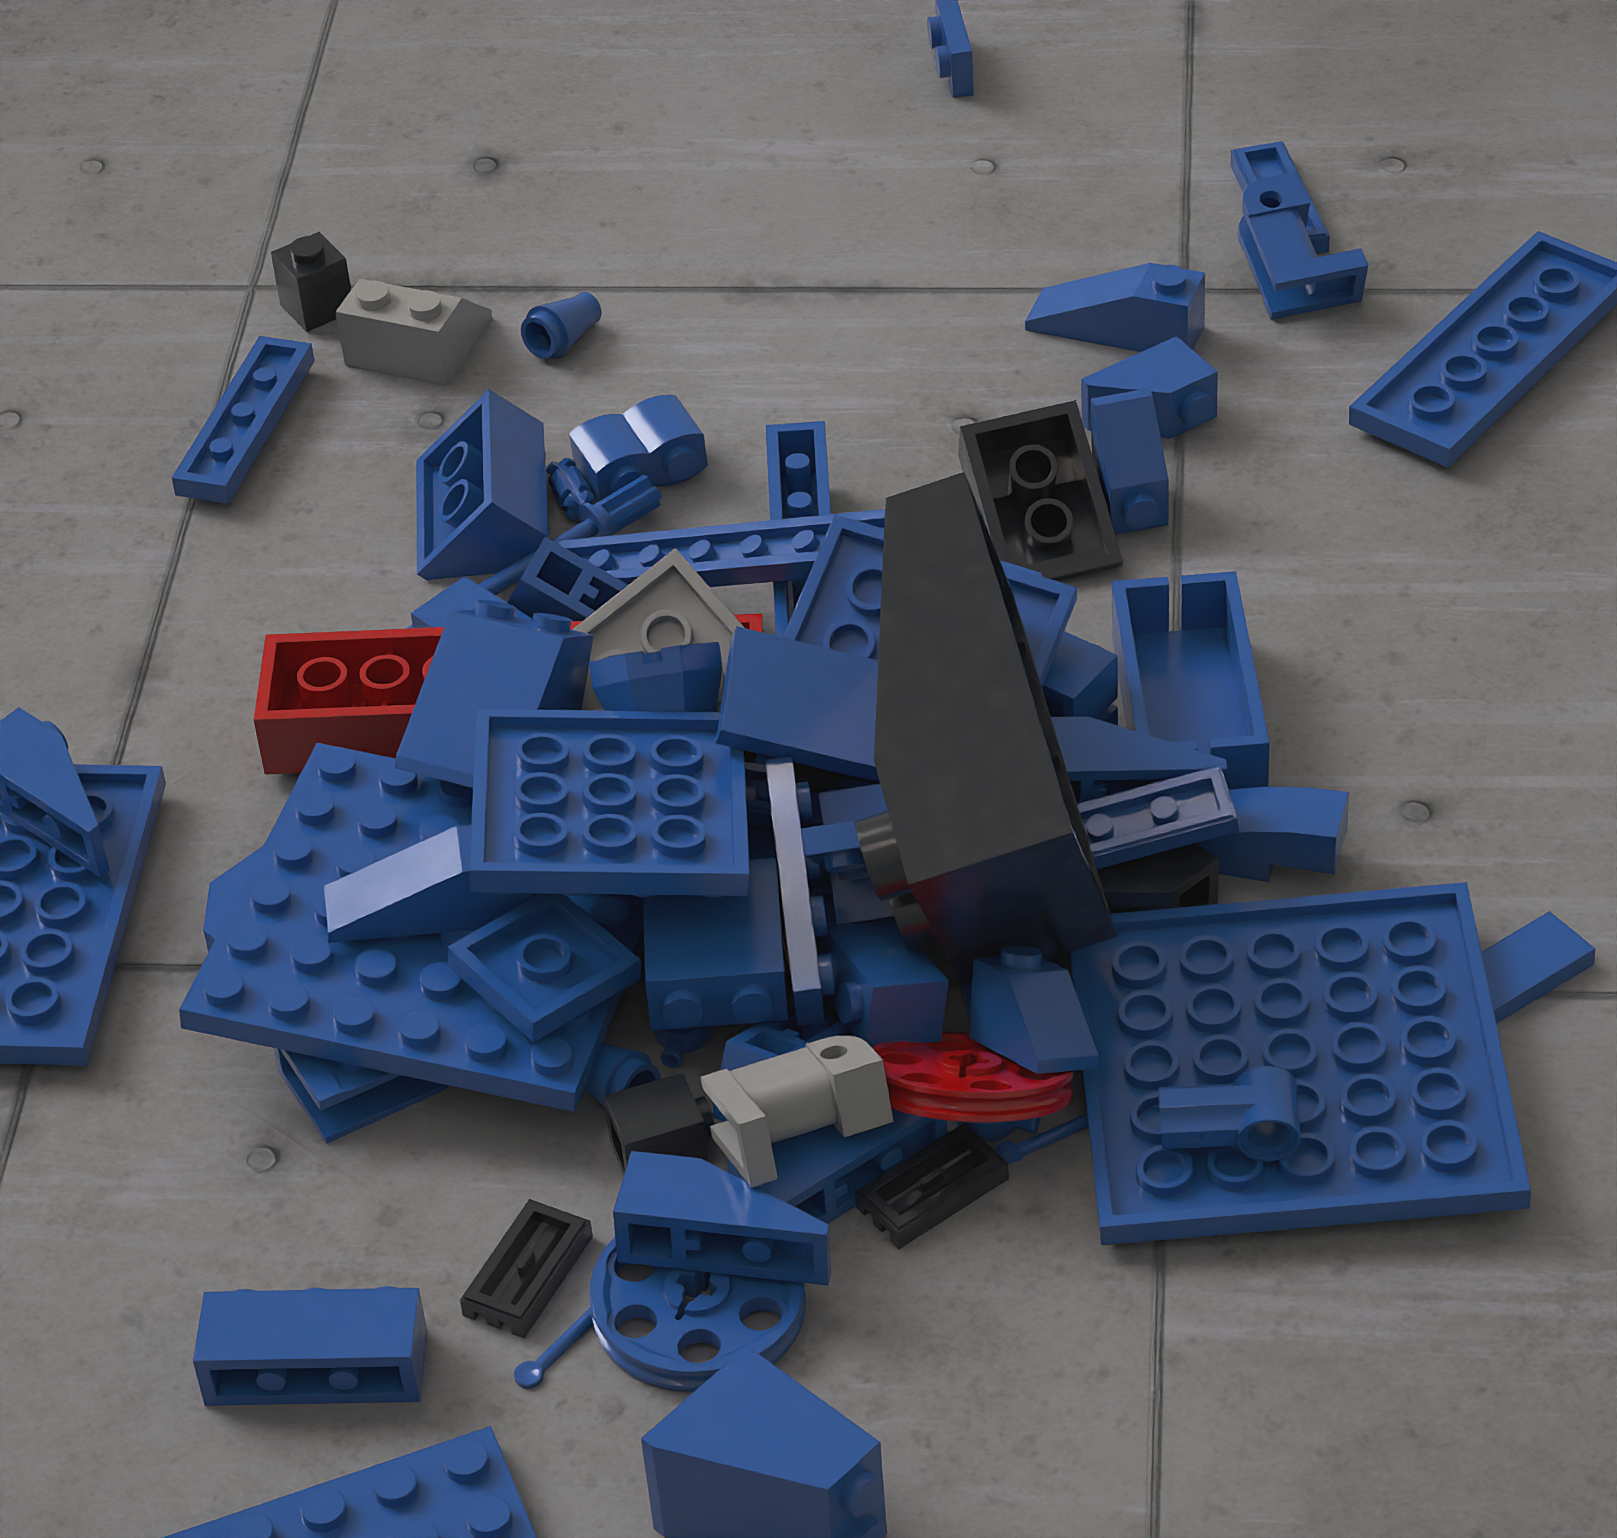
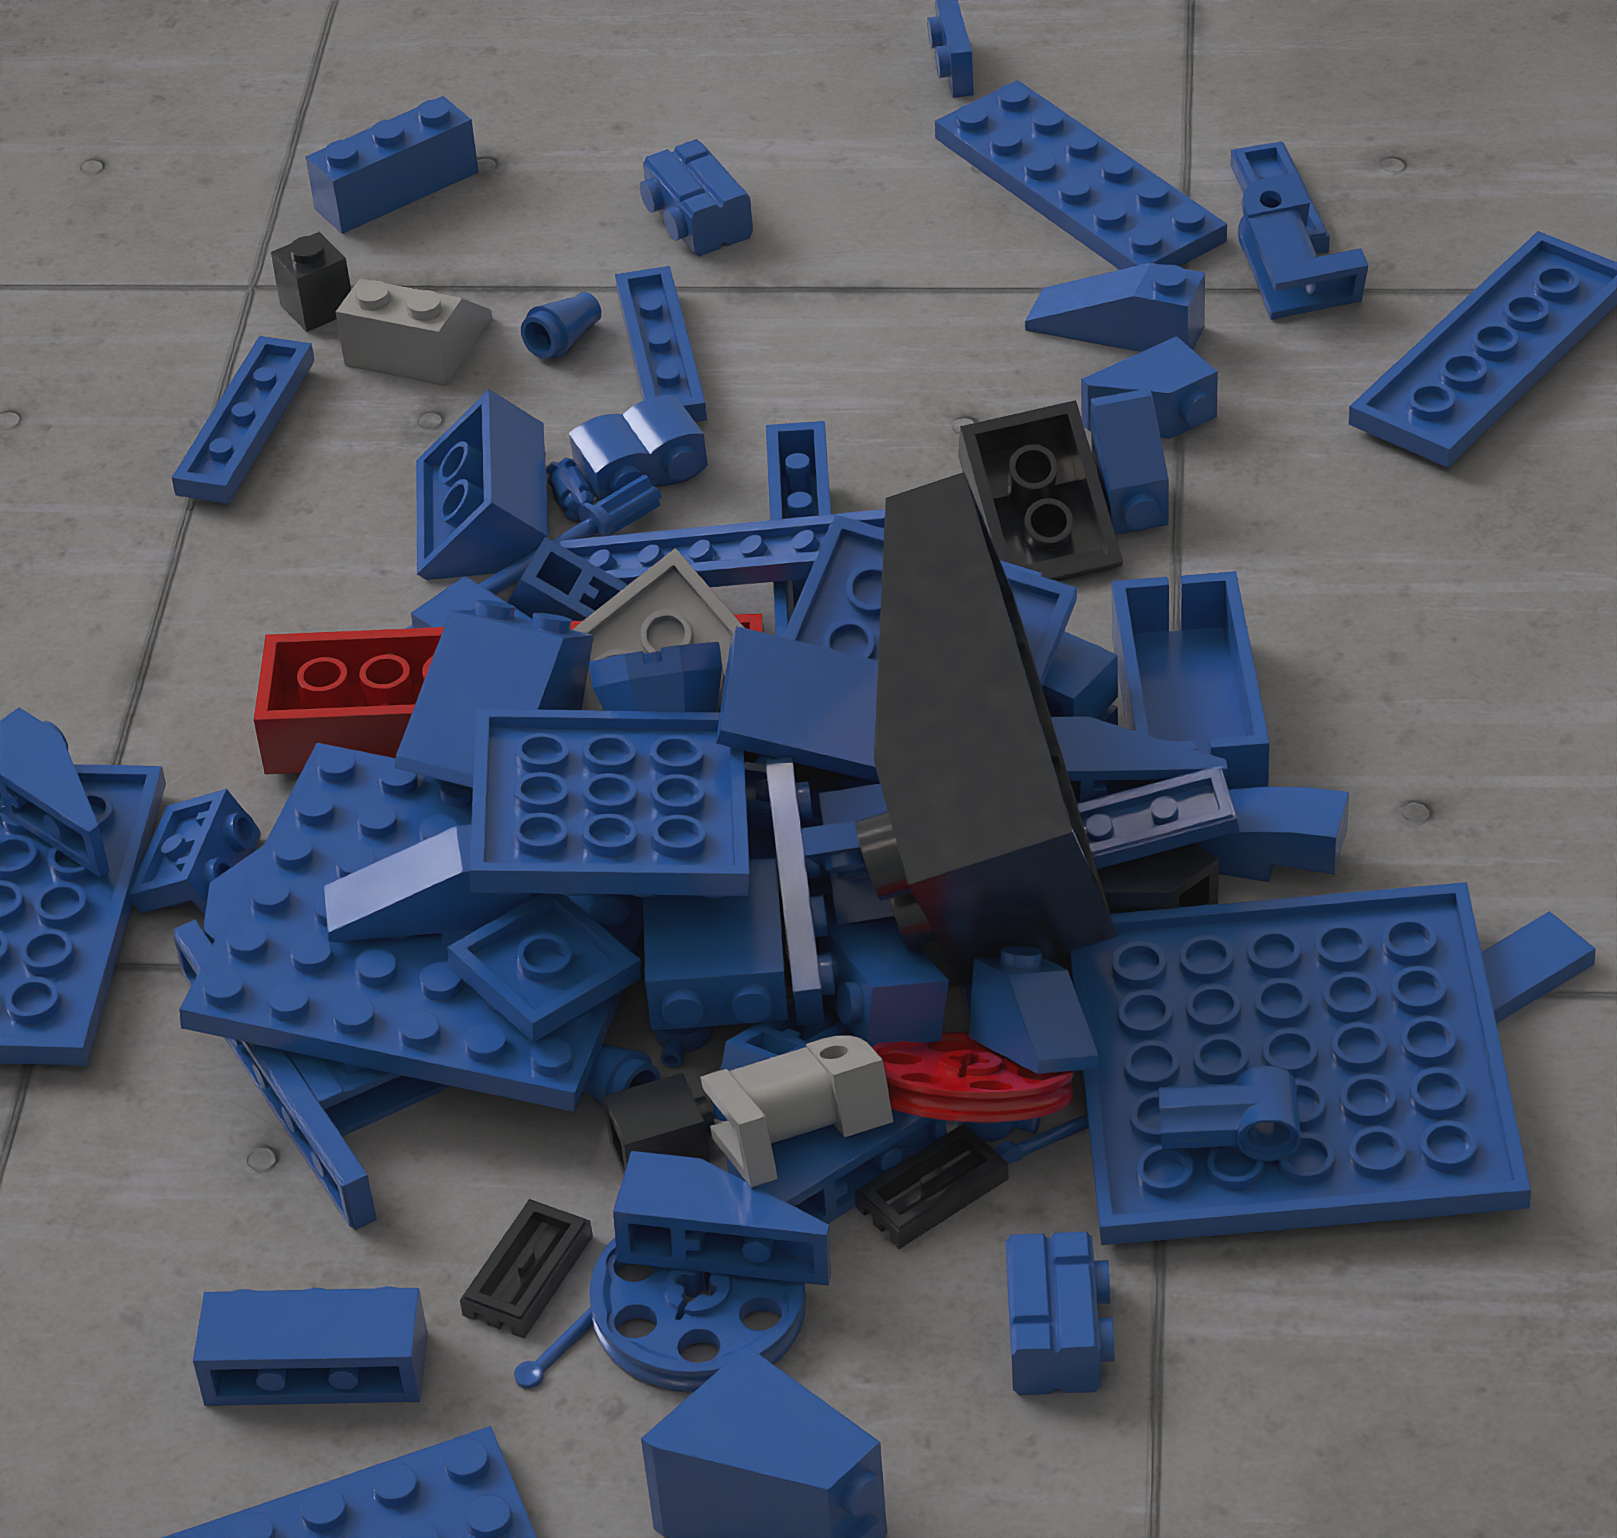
(191, 849): none -> blue bracket
(292, 1103): none -> blue tile
(392, 164): none -> blue brick
(660, 338): none -> blue plate
(696, 198): none -> blue brick
(1055, 1313): none -> blue brick
(1079, 180): none -> blue plate

